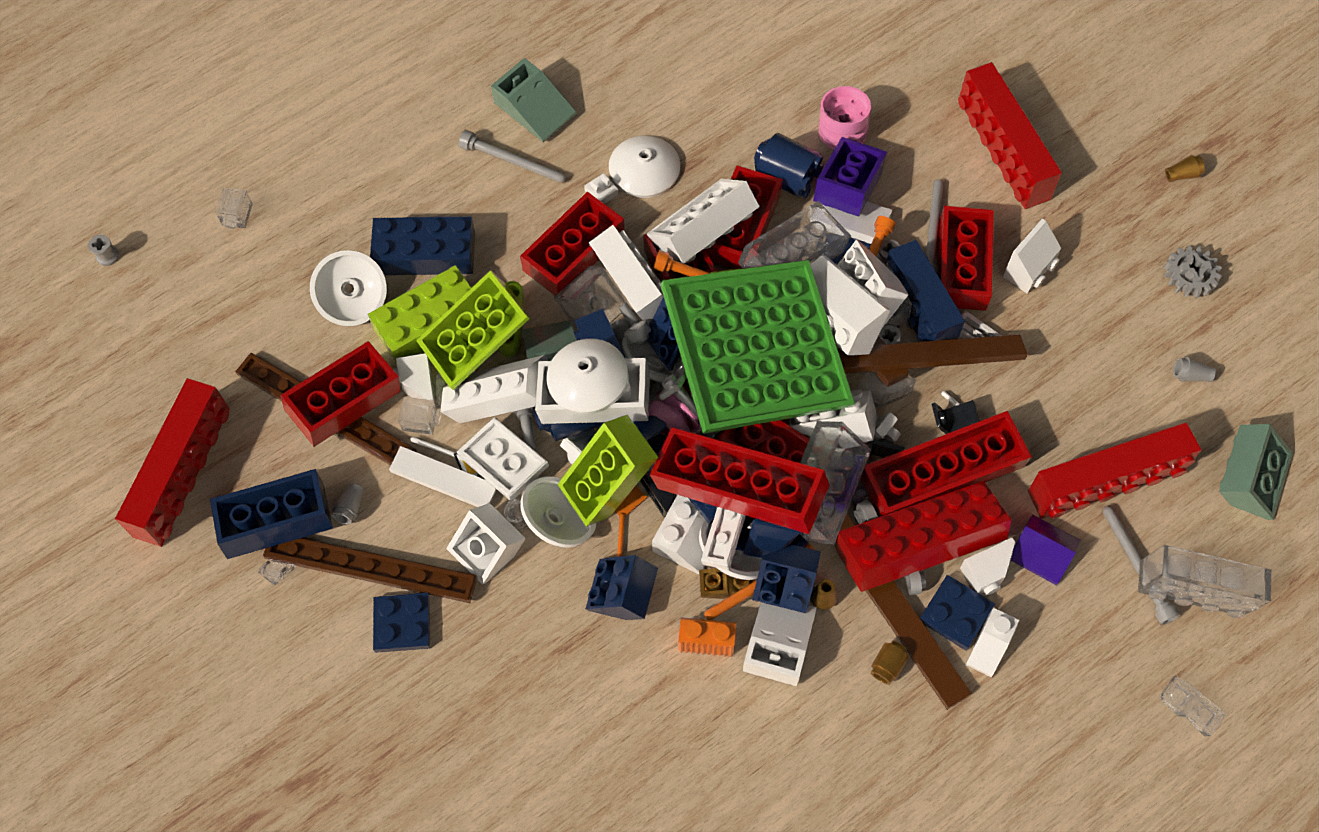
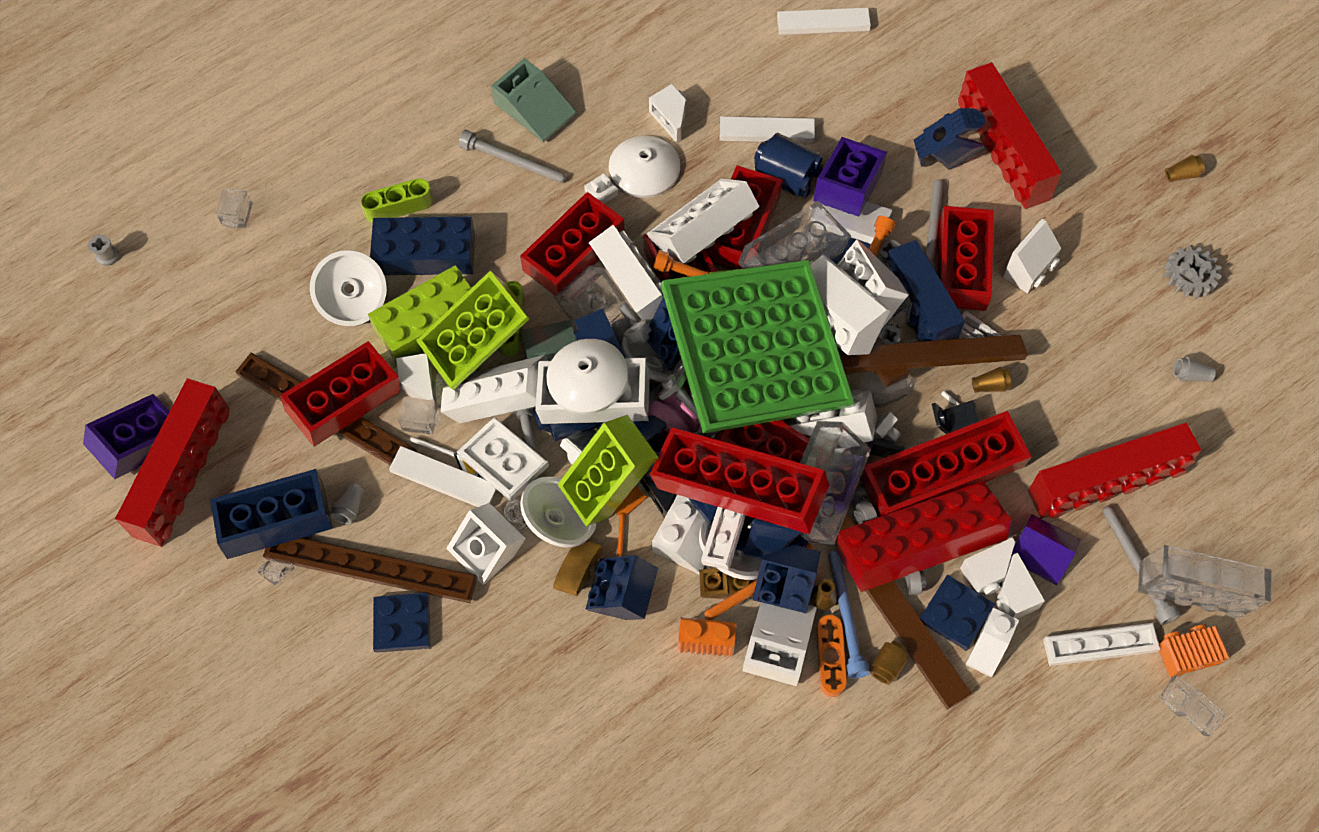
(126, 435): none -> dark purple slope
(405, 192): none -> lime beam
(575, 568): none -> pearl gold slope
(669, 110): none -> white slope
(762, 128): none -> white tile
(823, 21): none -> white tile
(840, 675): none -> orange beam
(844, 114): bright pink wheel -> none
(857, 665): none -> medium blue piece
(943, 138): none -> dark blue piece
(993, 381): none -> pearl gold cone
(1018, 591): none -> white slope
(1101, 644): none -> white tile
(1193, 650): none -> orange brick
(1256, 470): sand green slope -> none

